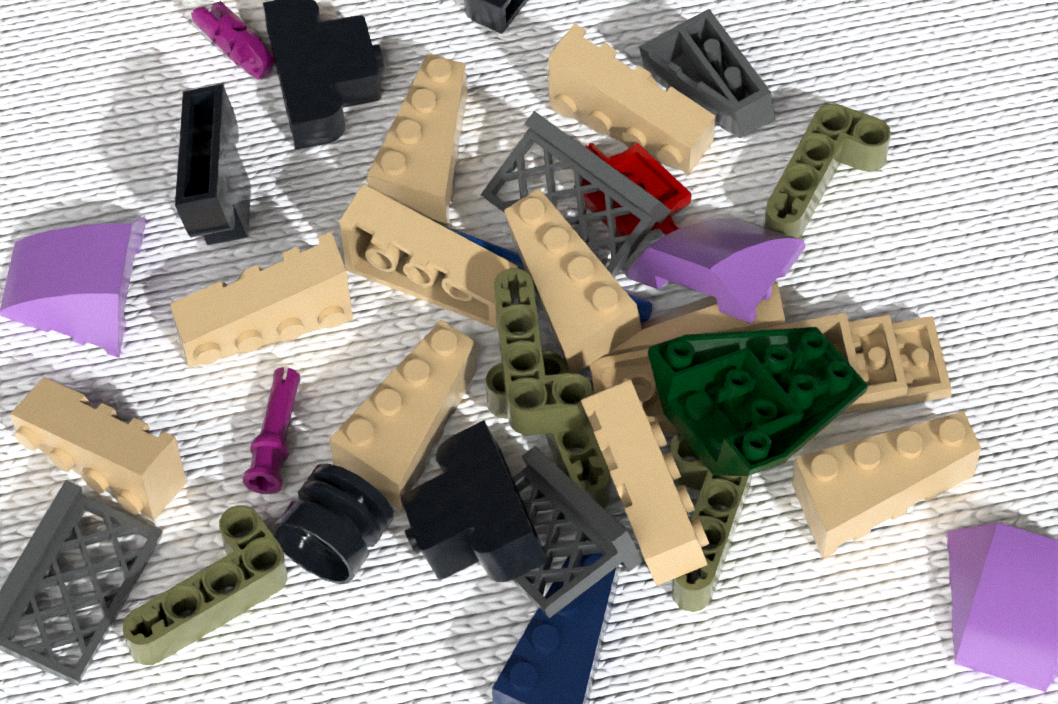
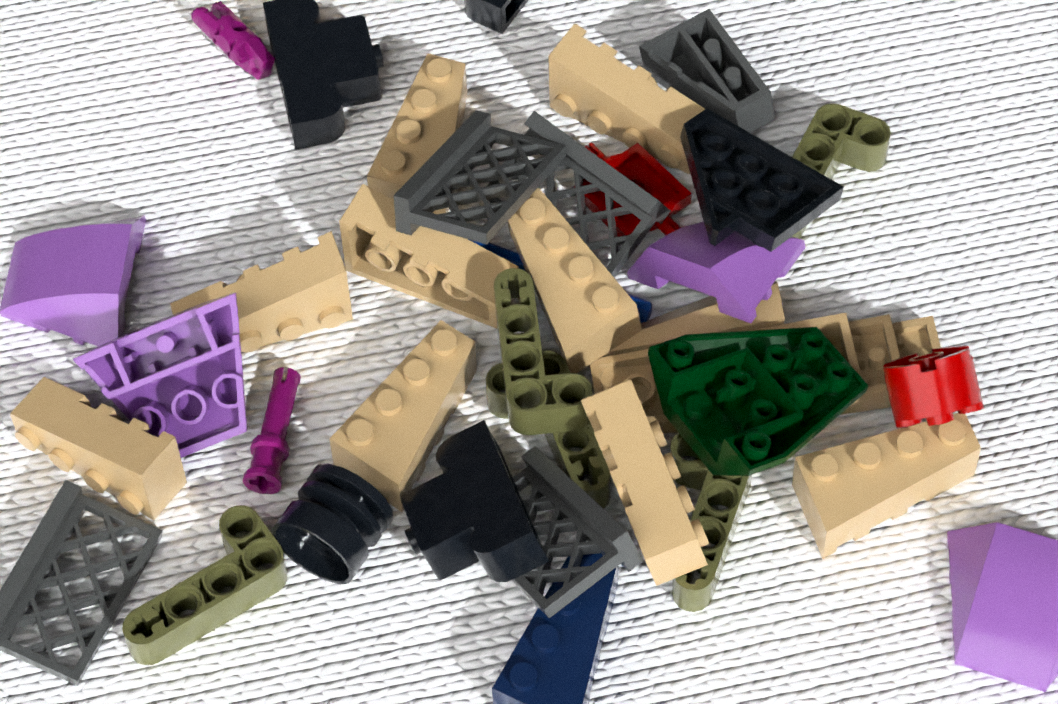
(178, 374): none -> medium lavender wedge
(211, 178): black brick -> none
(452, 168): none -> dark grey fence
(751, 184): none -> black wing
(932, 386): none -> red brick

